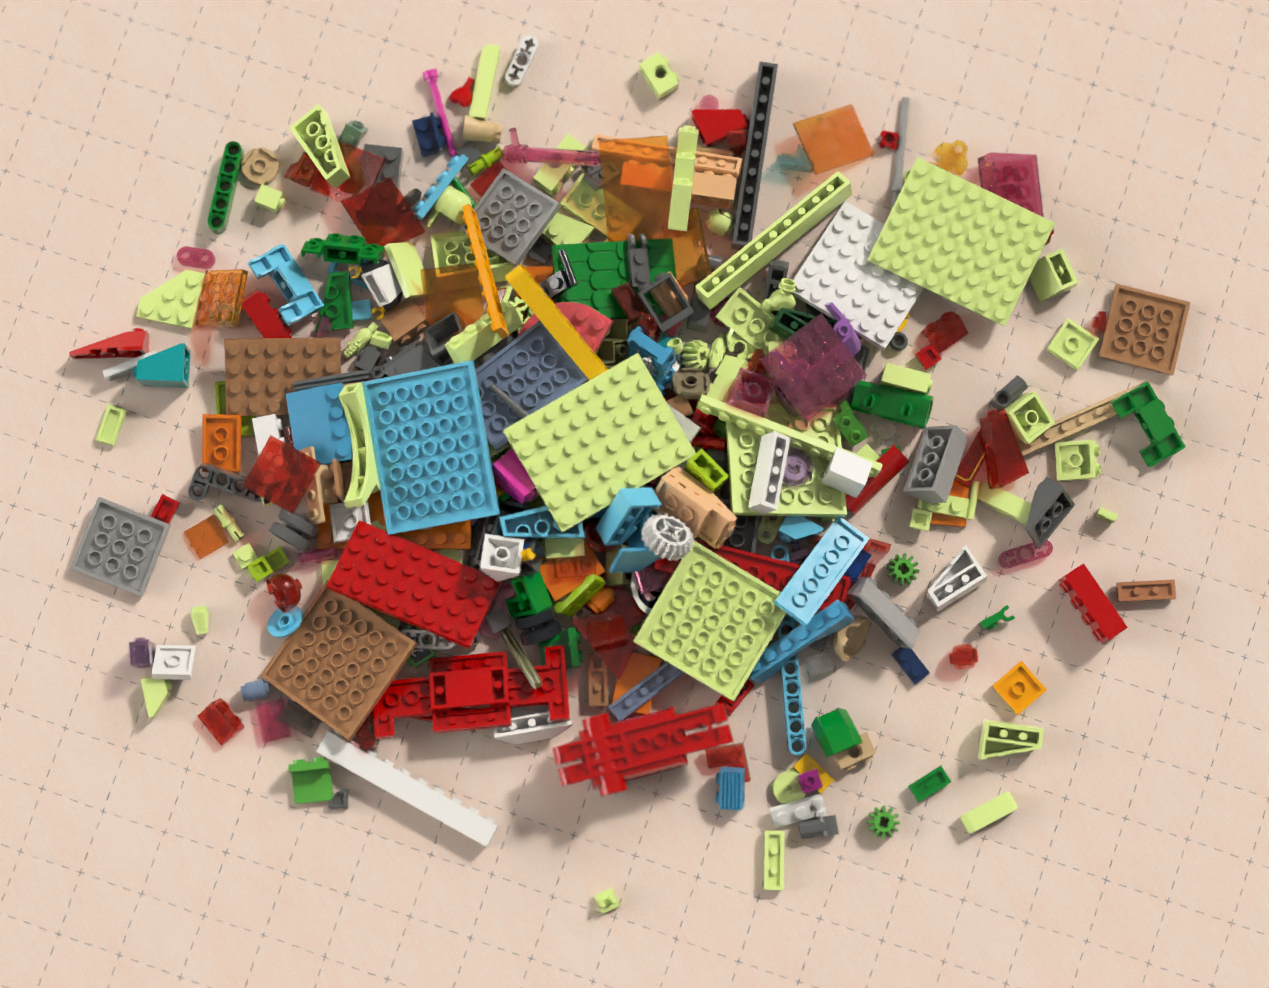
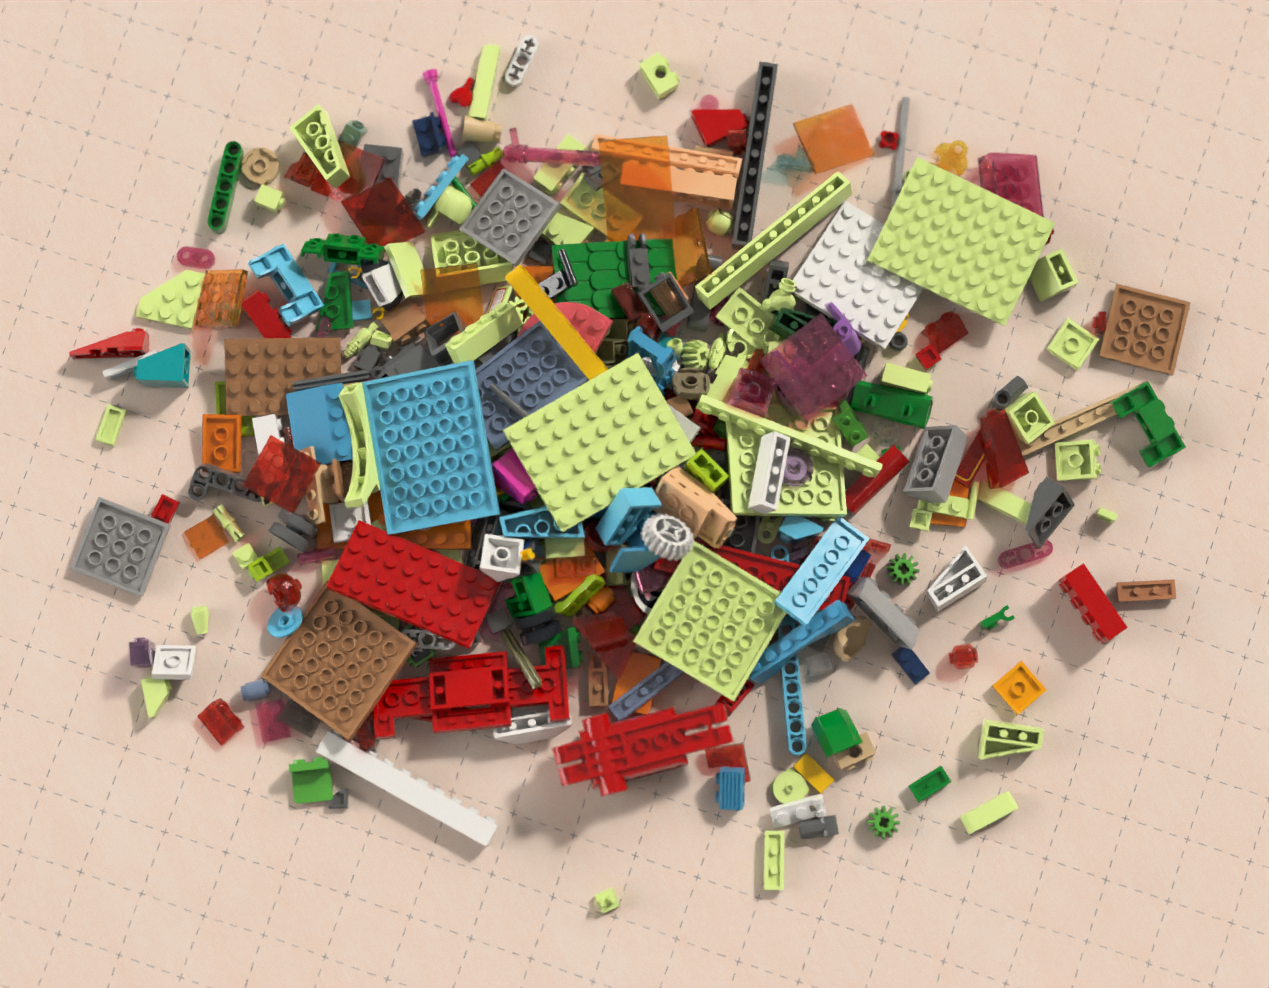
(486, 276): light orange plate -> none
(683, 178): yellowish green arch -> none
(809, 781): magenta brick -> none
(847, 472): white slope -> none

